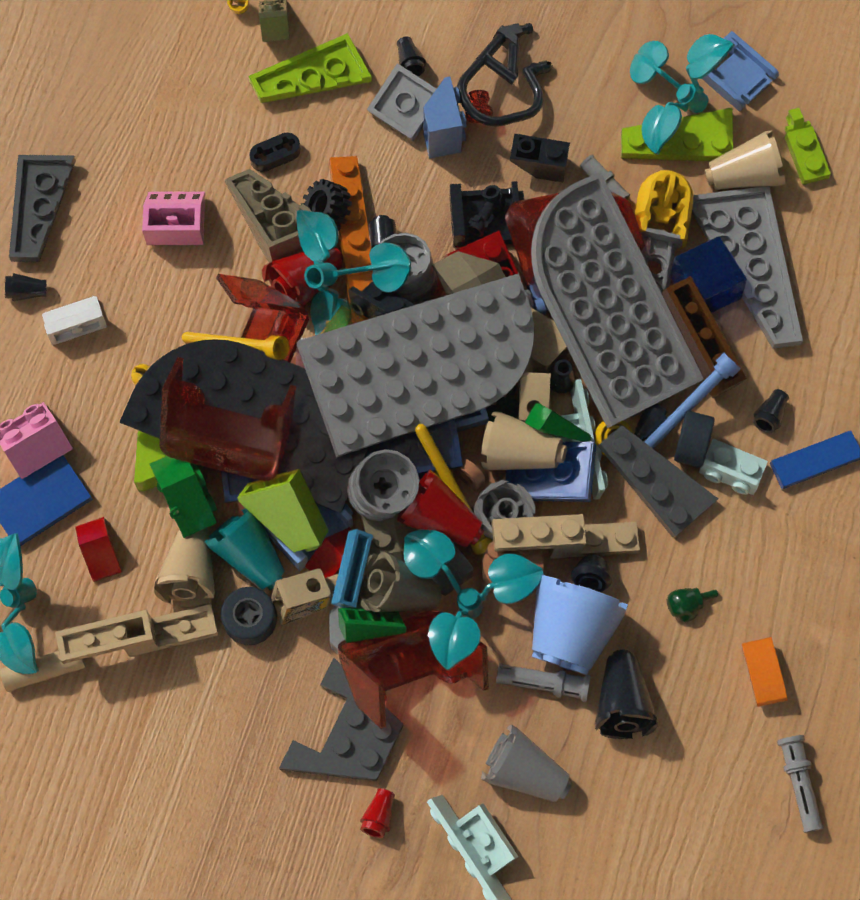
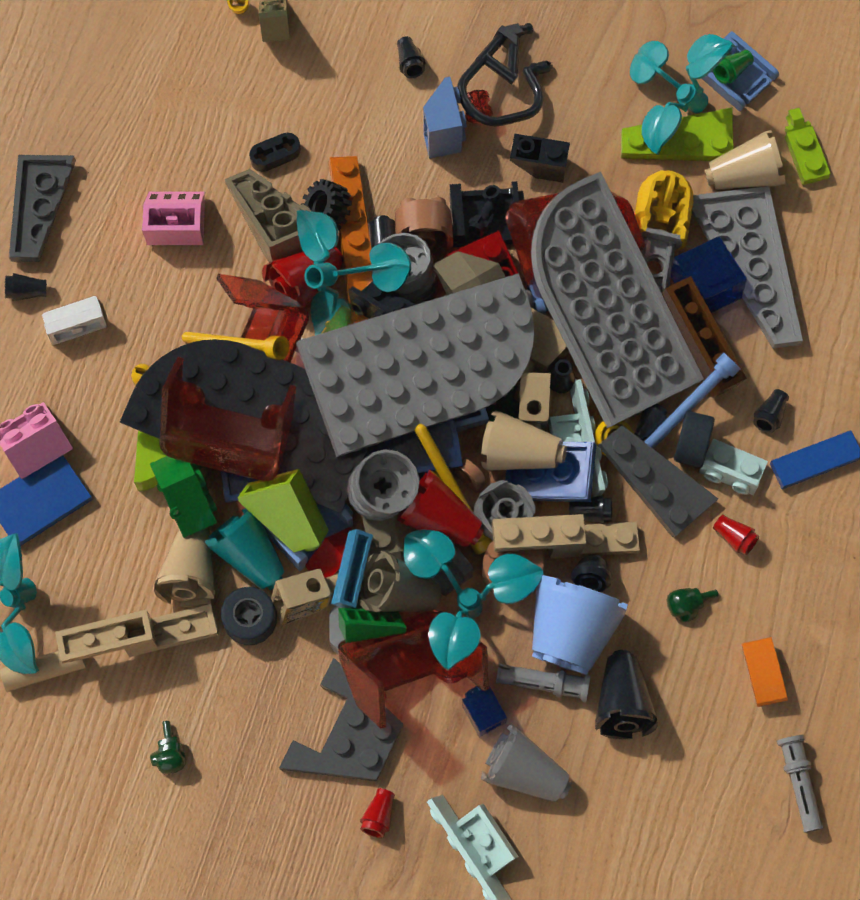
(98, 549): red slope -> none
(170, 753): none -> dark green piece
(313, 71): lime wing -> none
(402, 101): light grey hinge -> none
(428, 220): none -> nougat brick
(483, 710): none -> clear blue brick
(550, 422): green slope -> none
(592, 166): light grey pin -> none
(596, 511): none -> black cone
(732, 66): none -> green cone
(738, 535): none -> red cone

